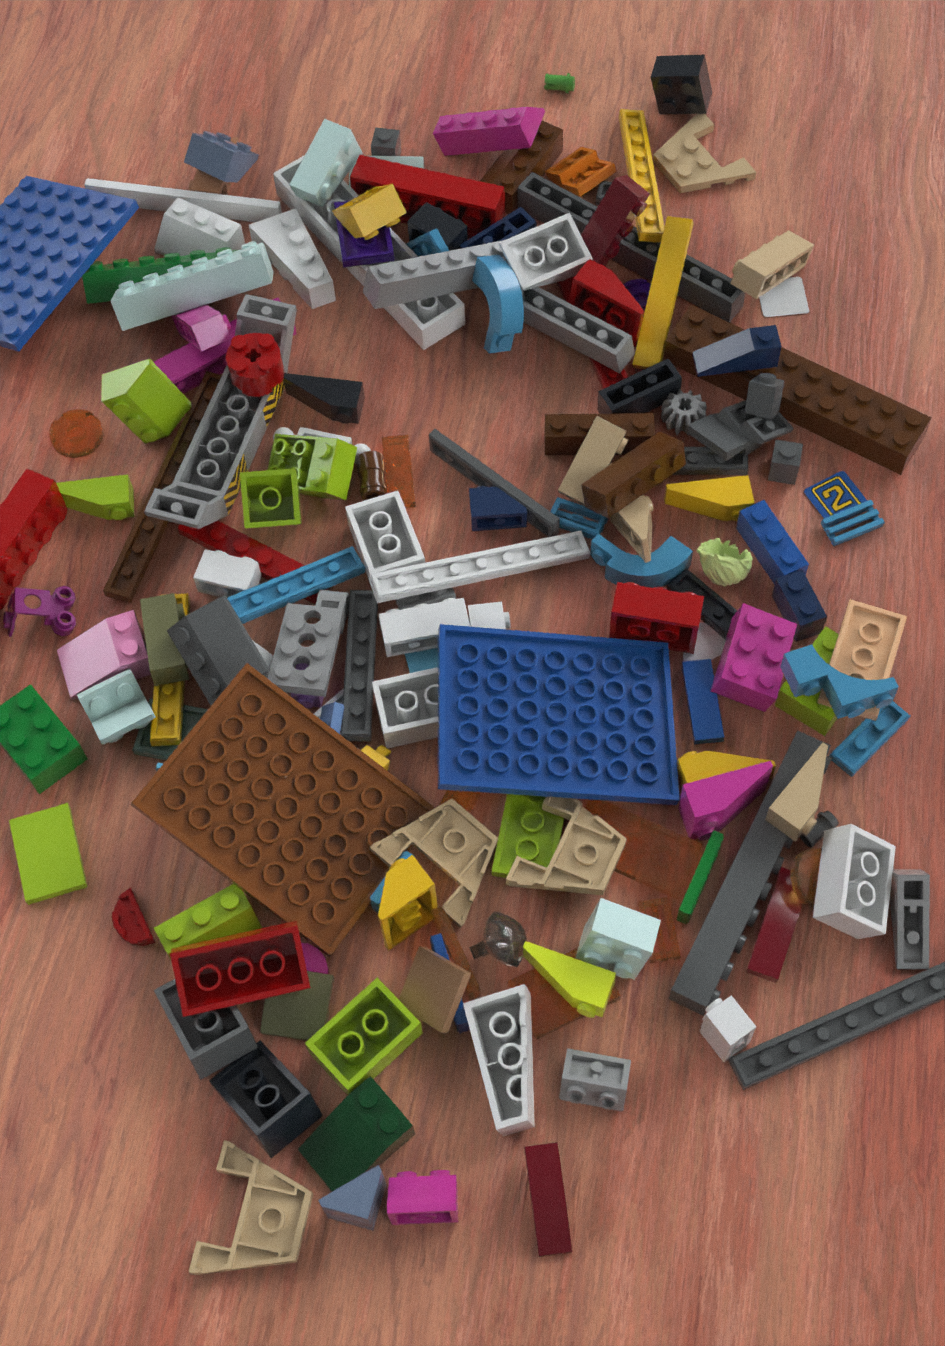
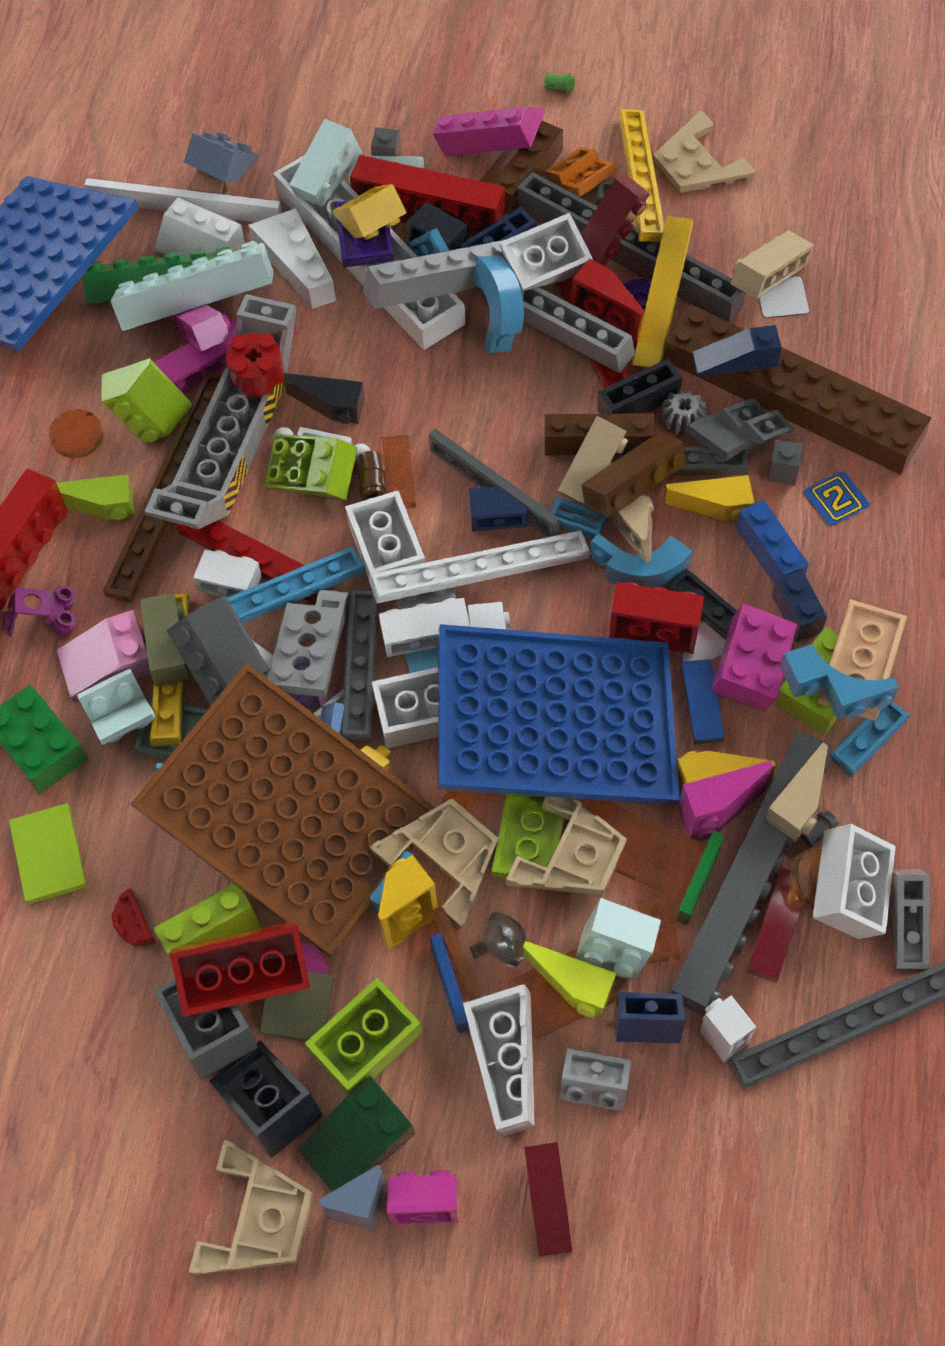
(270, 498): lime slope -> none
(434, 989): medium nougat tile -> none
(649, 1017): none -> dark blue brick
(681, 84): black brick -> none
(723, 562): yellowish green hair -> none
(764, 395): dark grey brick -> none
(871, 514): dark azure tile -> none

